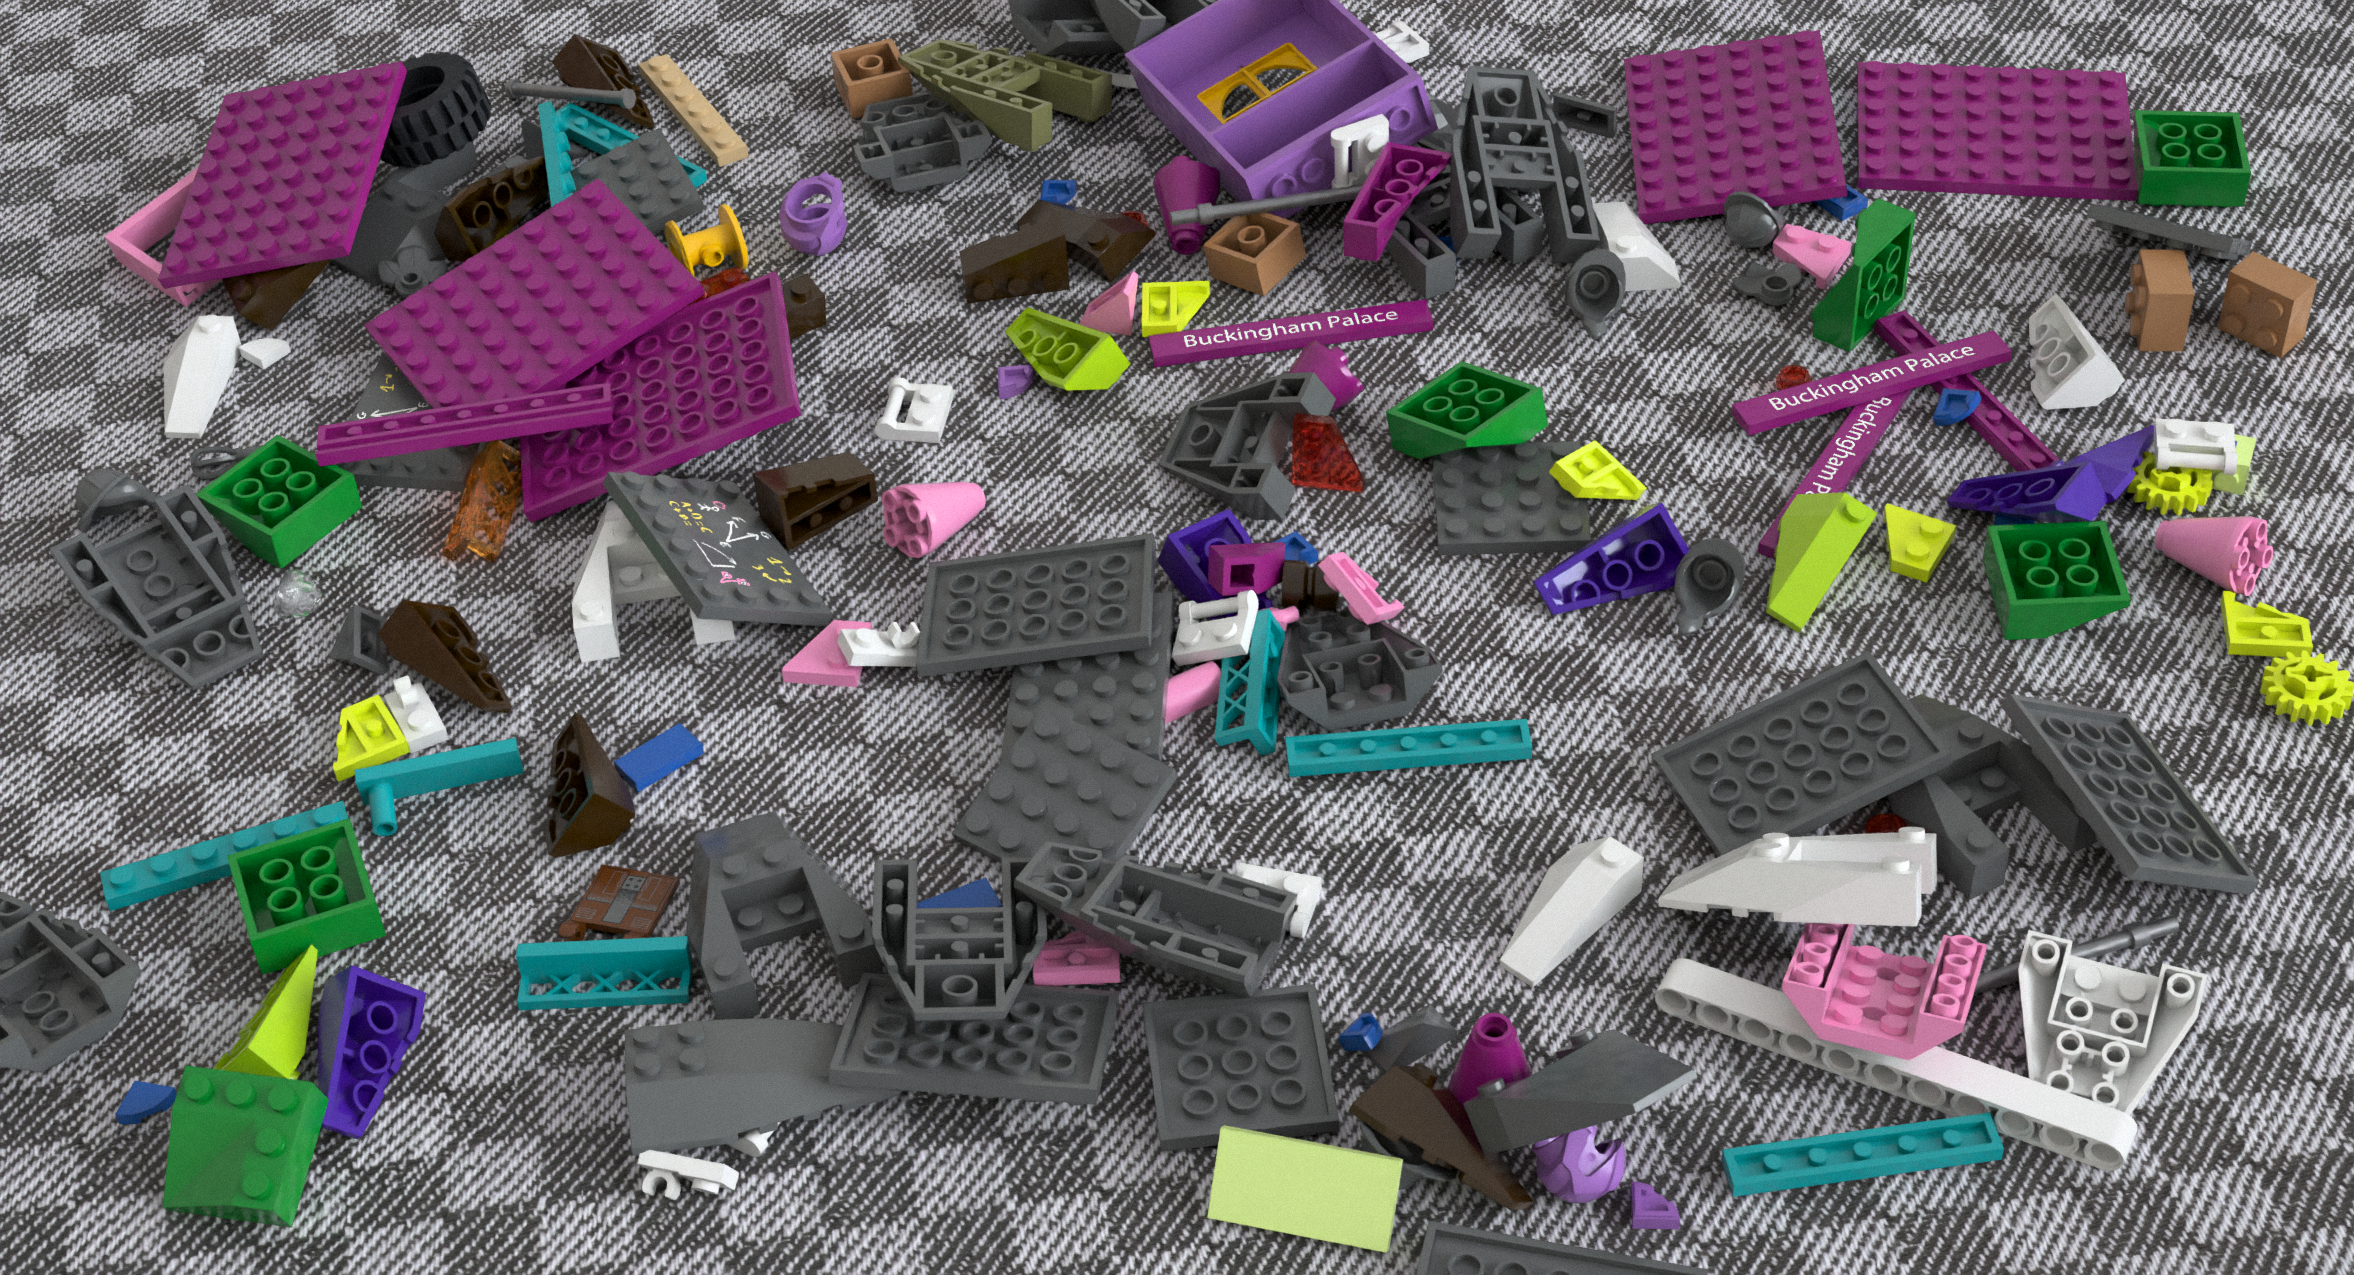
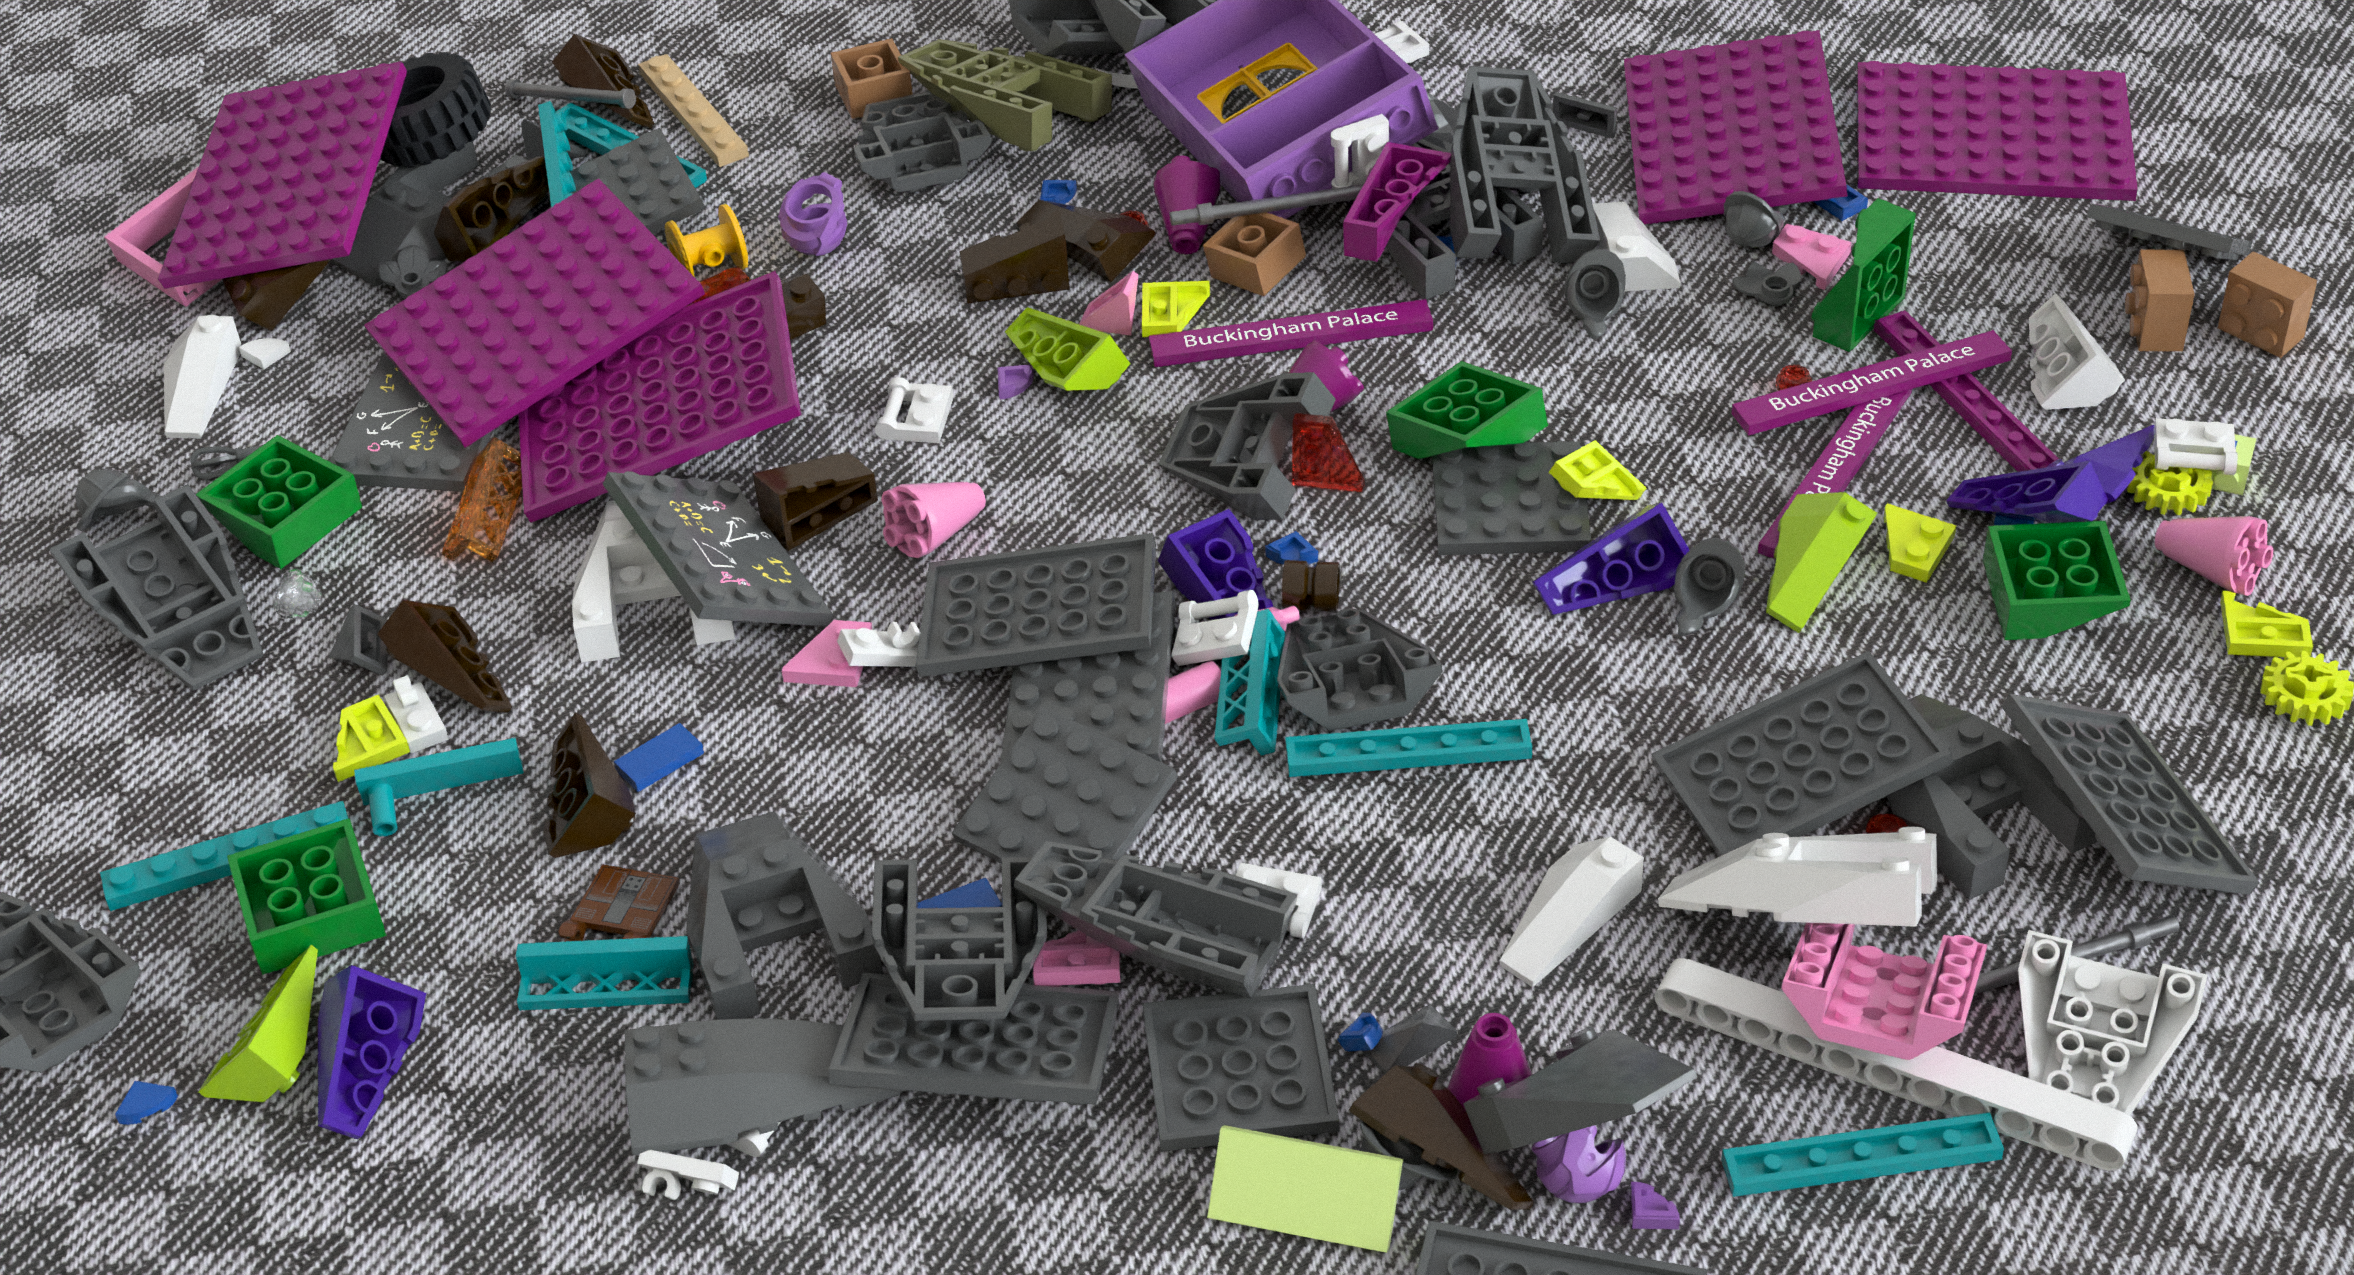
(241, 1145): green slope -> none
(464, 424): magenta plate -> none
(1245, 567): magenta slope -> none
(1358, 589): bright pink wing -> none
(1955, 406): blue tile -> none
(2190, 158): green slope -> none

